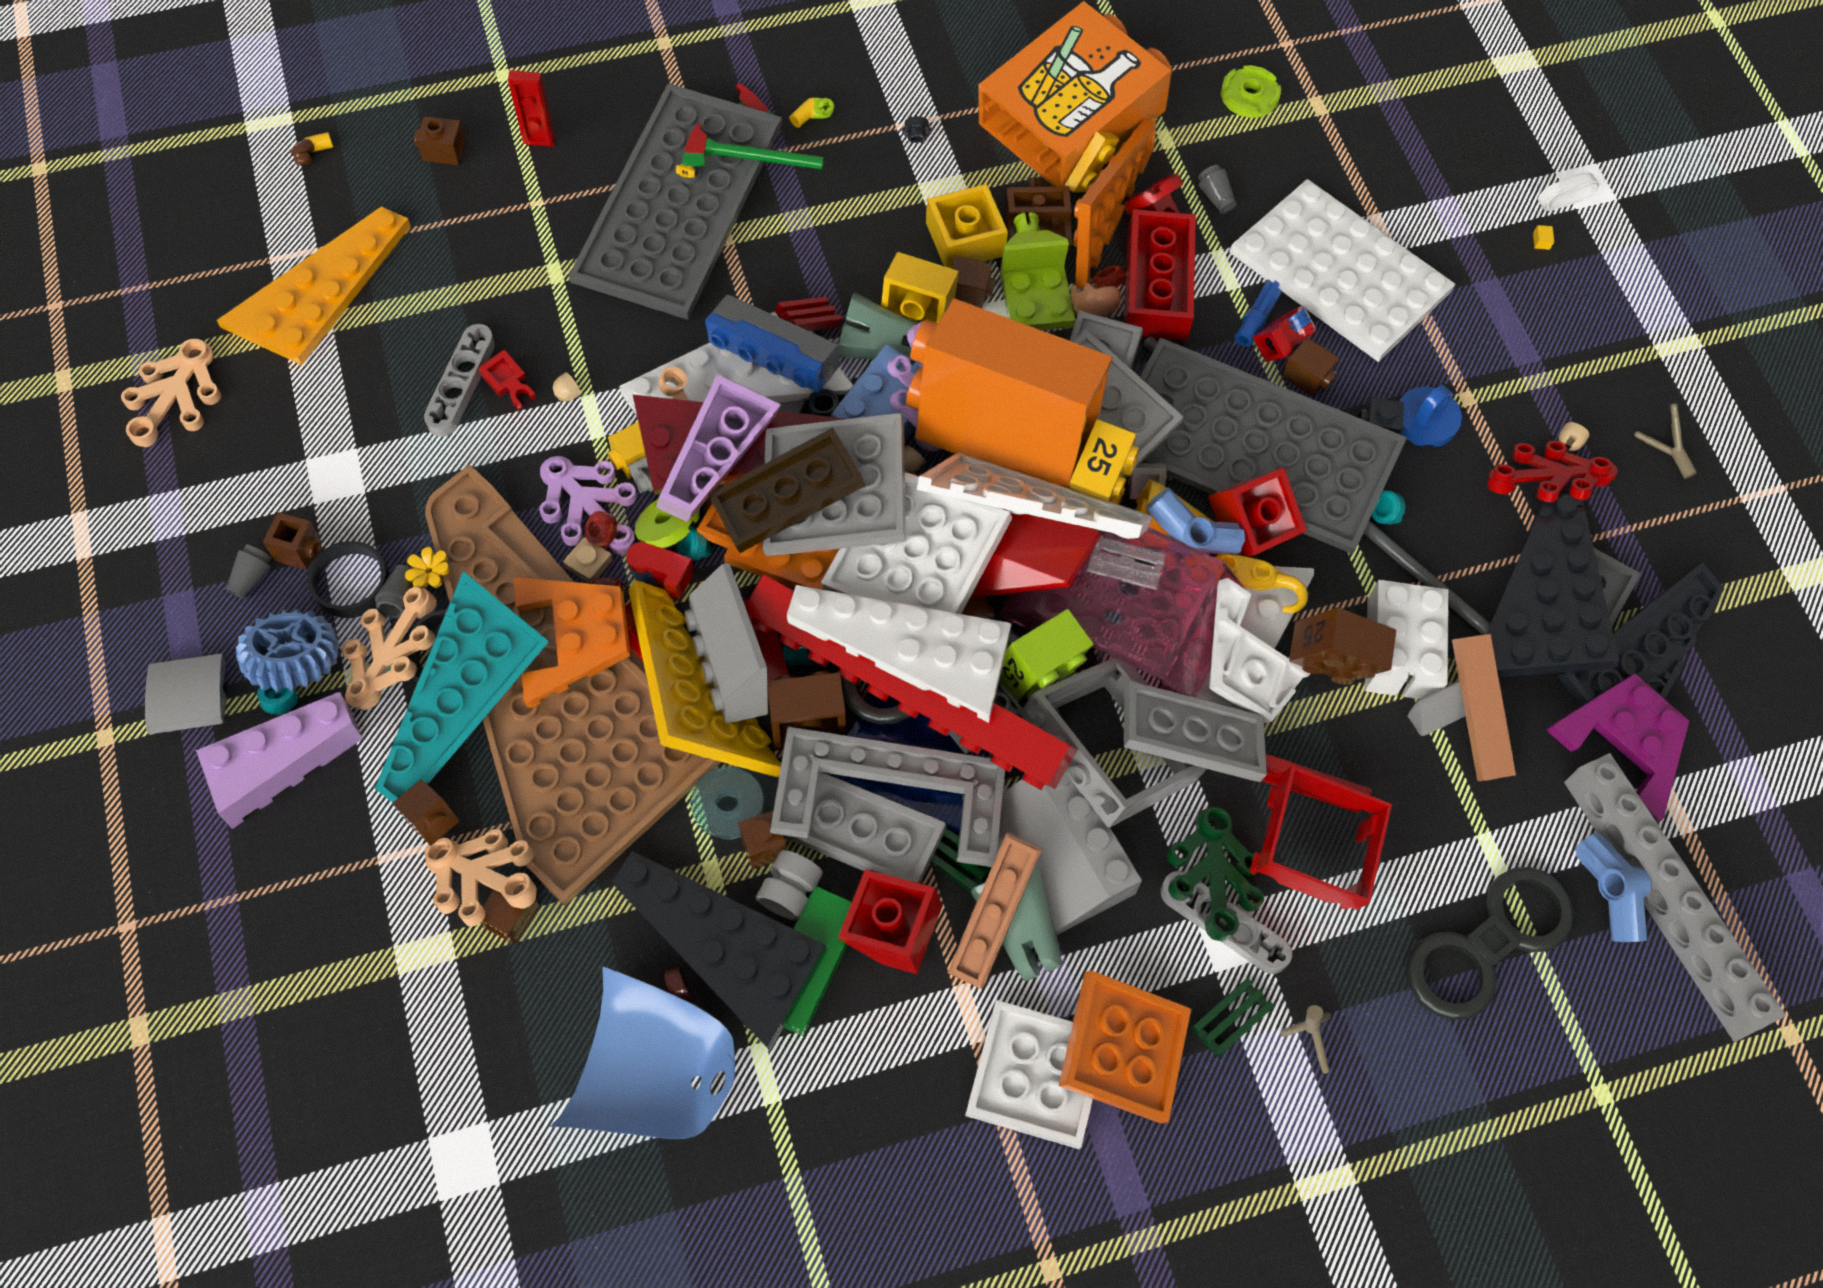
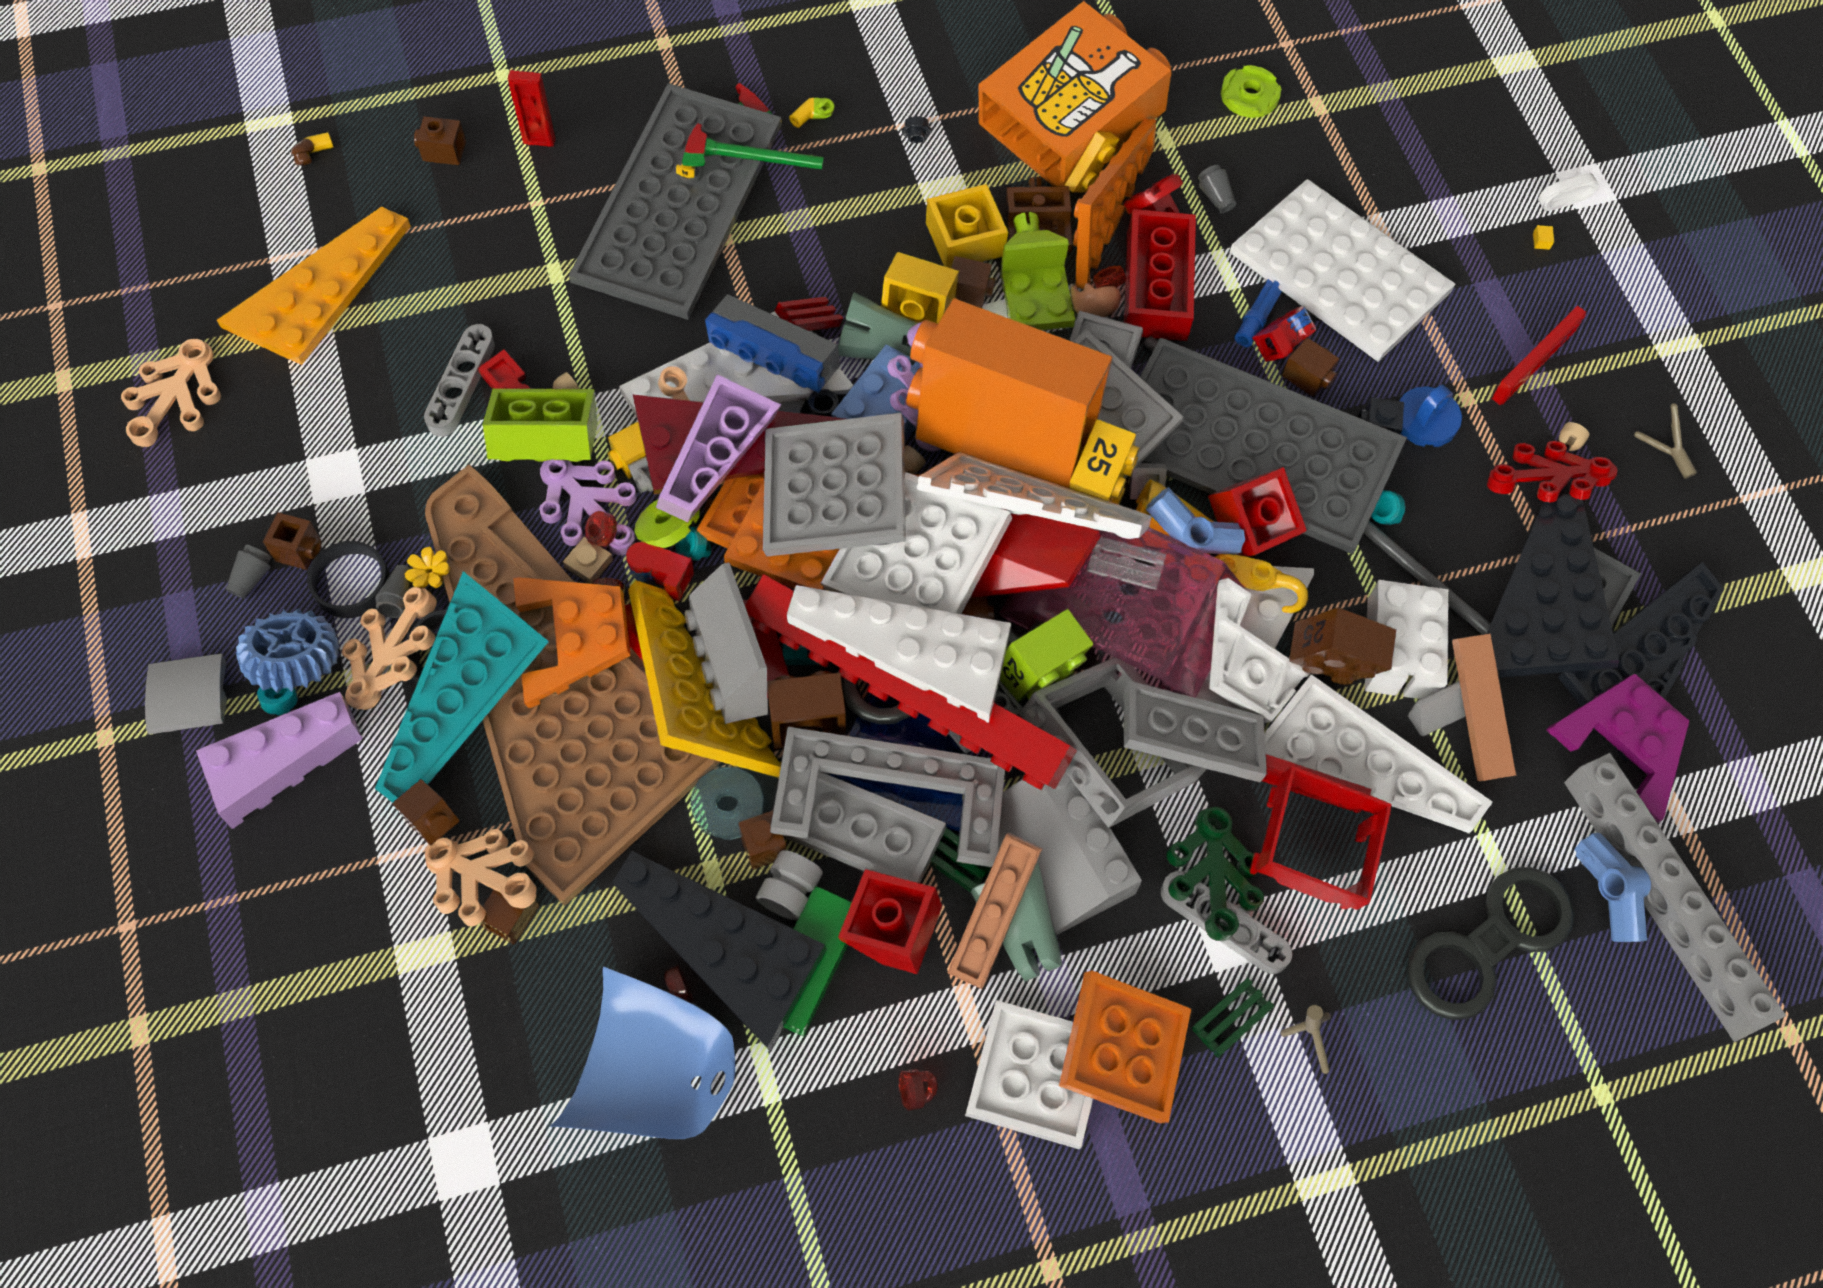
(540, 424): none -> lime brick
(786, 490): dark brown plate -> none
(912, 1088): none -> clear red tile
(1343, 741): none -> white wing
(1539, 355): none -> red tile

